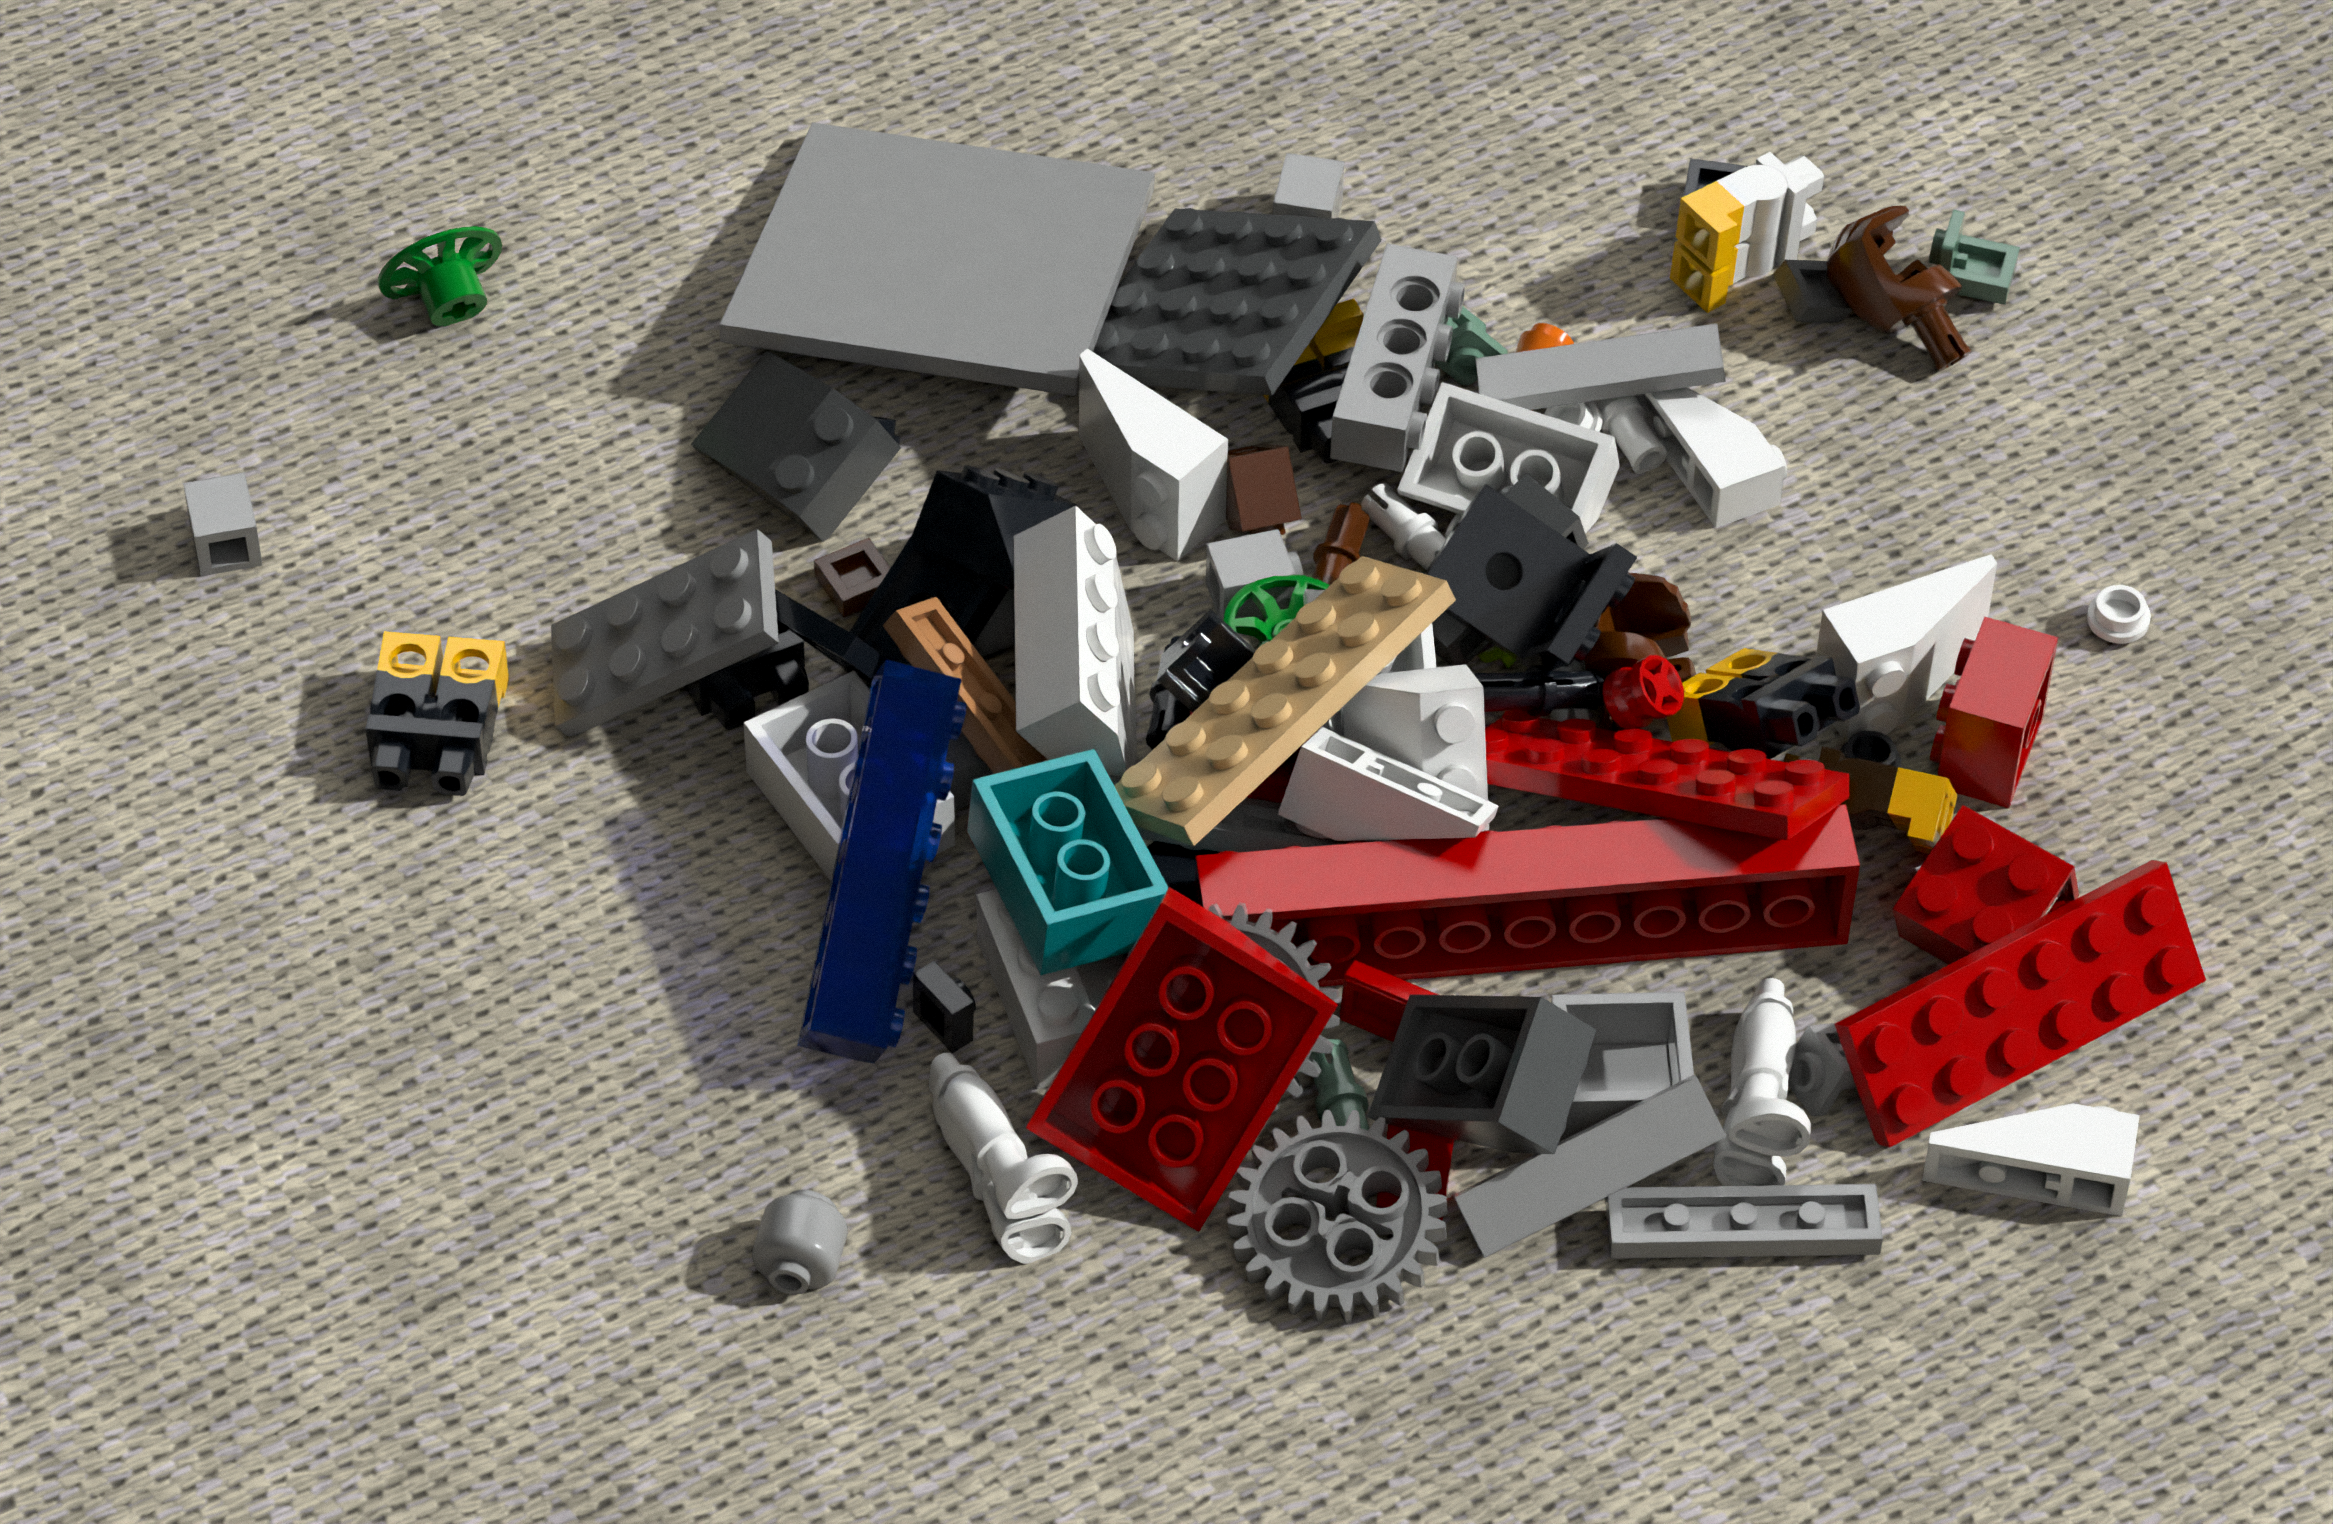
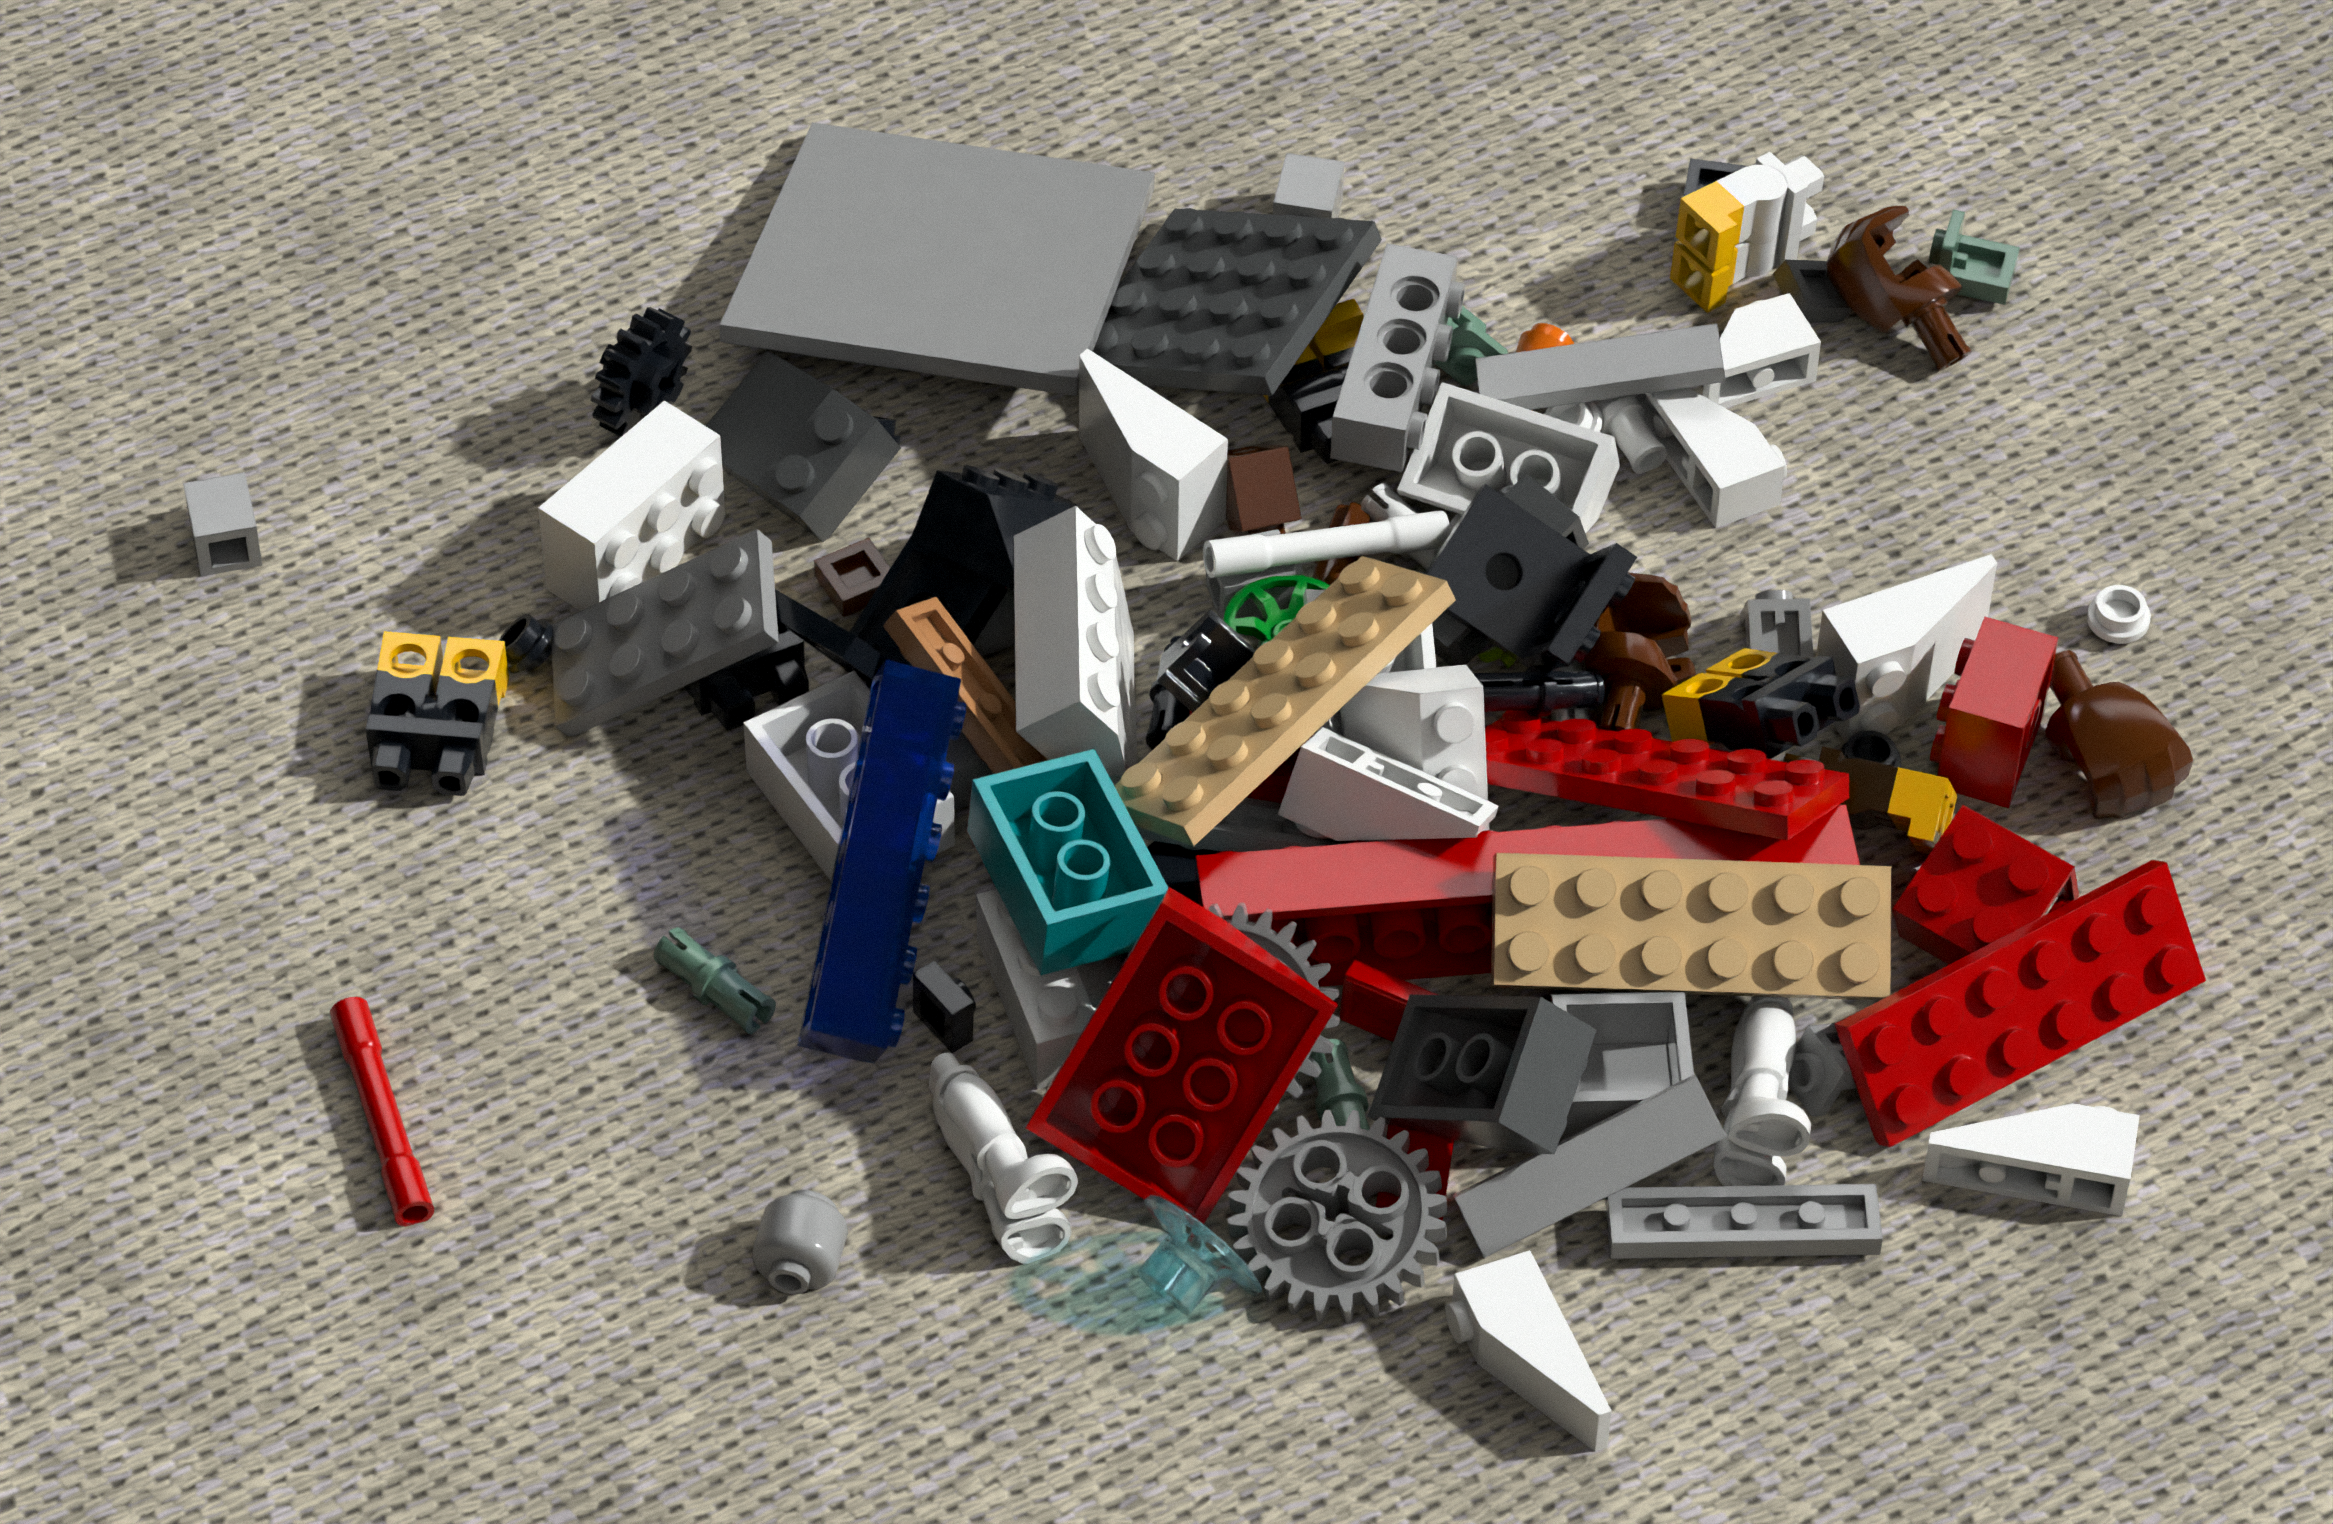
(400, 1169): none -> red piece
(447, 281): green wheel -> none
(527, 643): none -> black plate
(633, 509): none -> white brick
(641, 370): none -> black gear
(714, 980): none -> sand green pin
(1183, 1266): none -> clear light blue wheel
(1261, 552): none -> white piece
(1527, 1345): none -> white slope
(1643, 692): red wheel -> none
(1691, 926): none -> tan plate
(1765, 352): none -> white slope
(1778, 623): none -> light grey bracket
(2116, 739): none -> reddish brown piece

